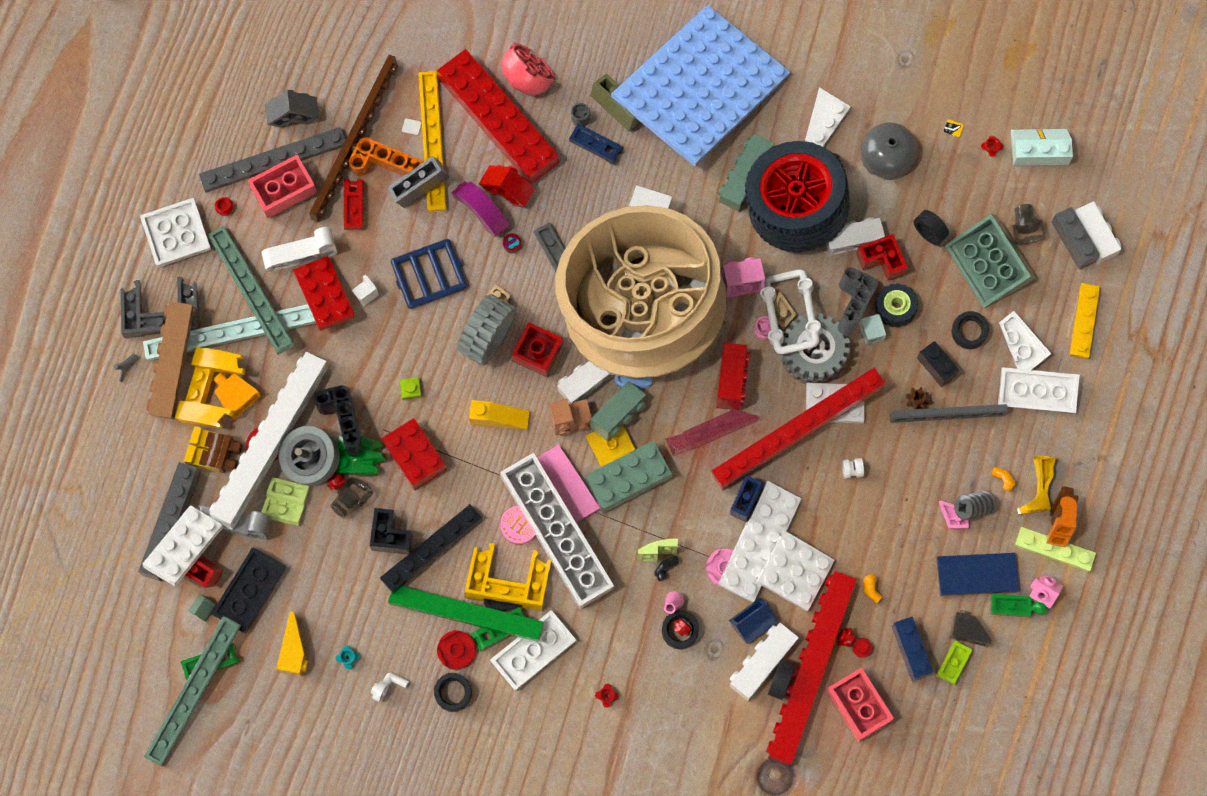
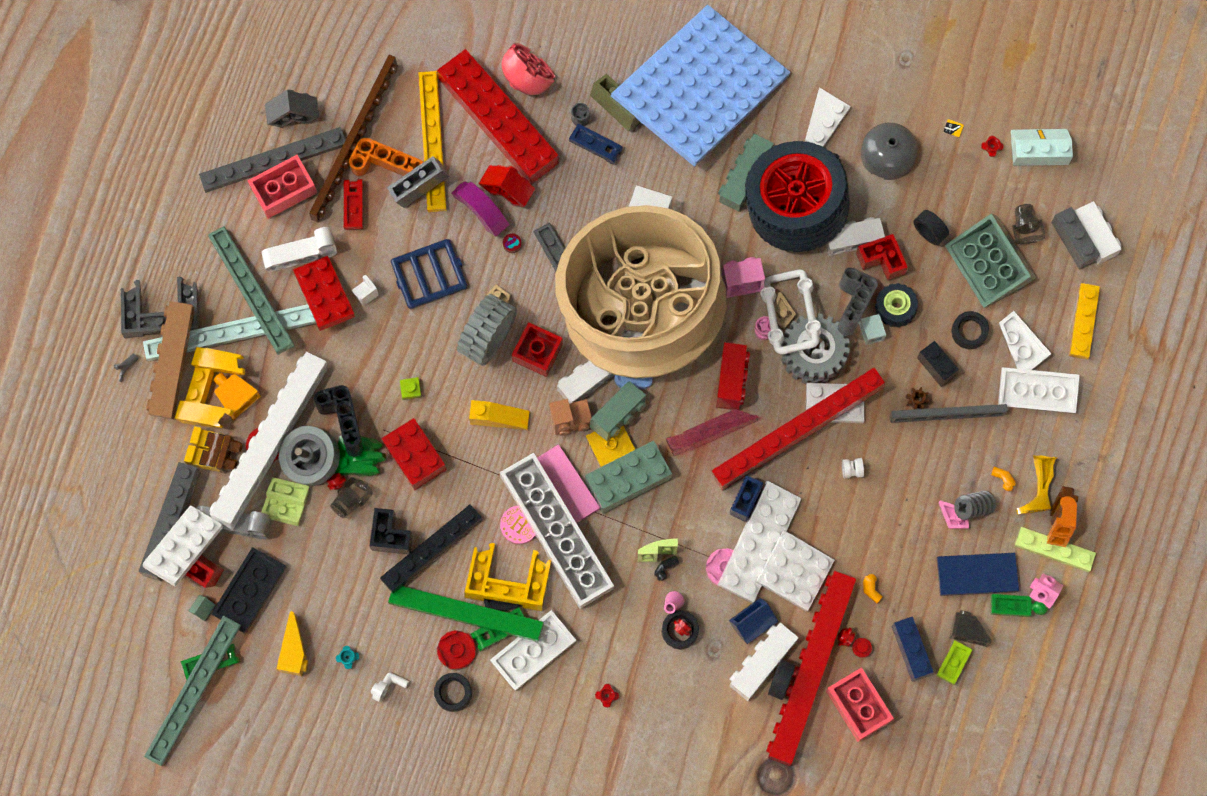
(175, 232): white plate -> none
(224, 206): red plate -> none
(411, 126): white sticker -> none

